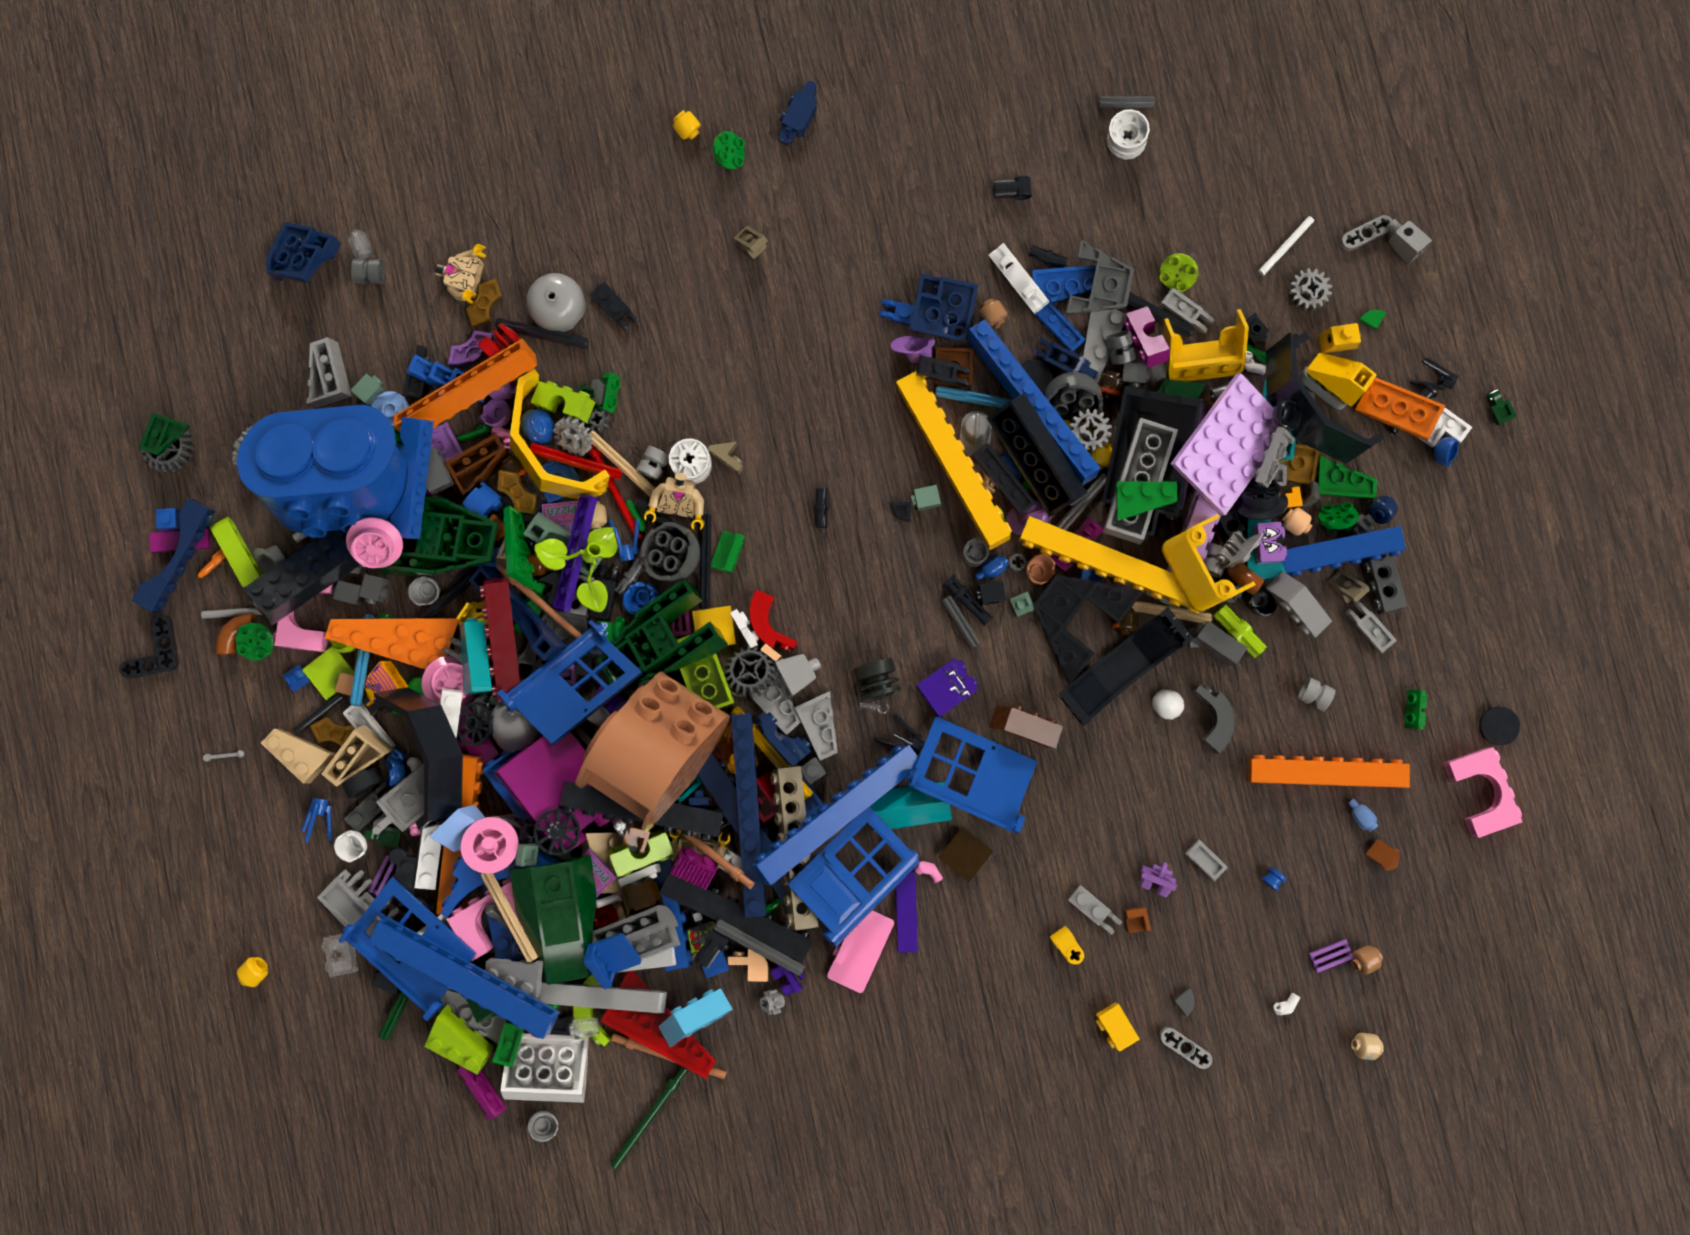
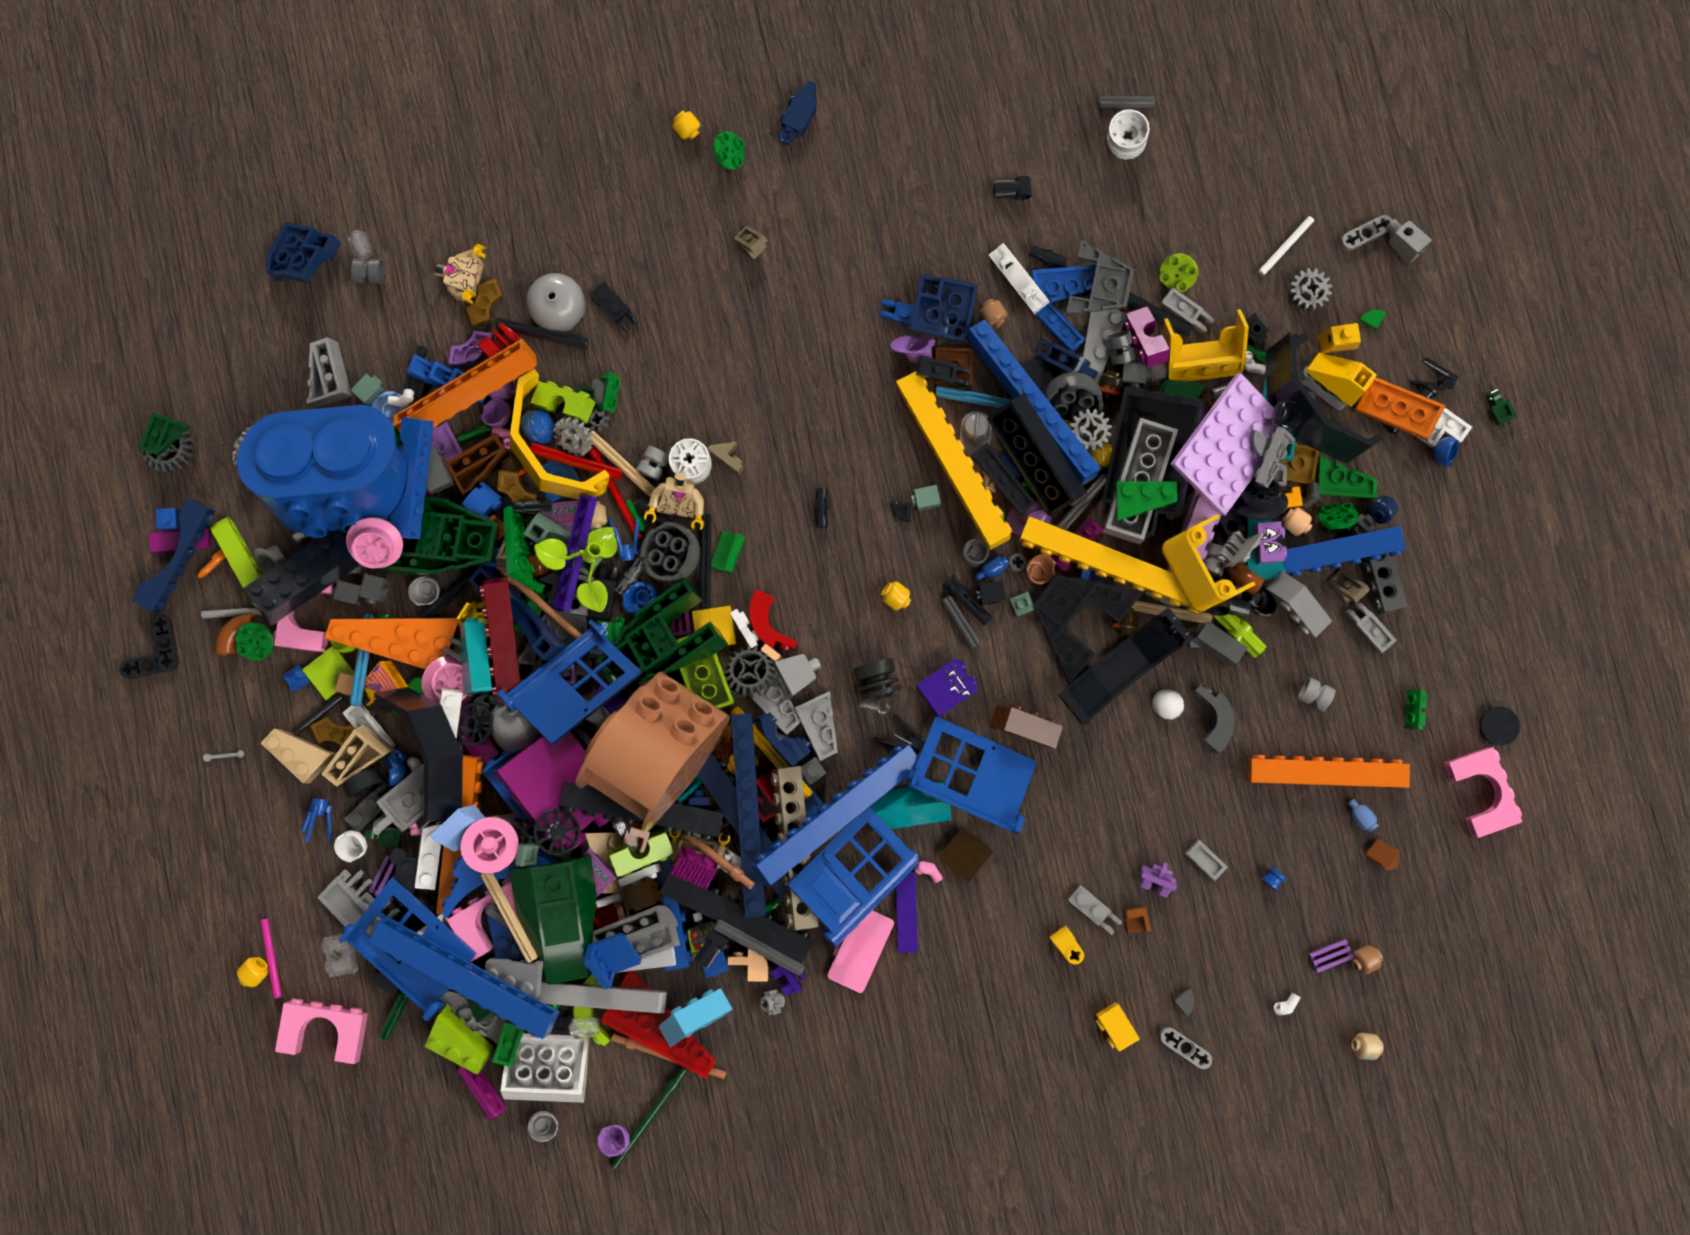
(270, 958): none -> dark pink bar
(349, 1025): none -> bright pink arch
(402, 401): none -> white arm
(532, 506): none -> black axle
(613, 1140): none -> medium lavender hair
(896, 595): none -> yellow head
(1232, 606): none -> black piece
(1259, 442): none -> dark grey tile

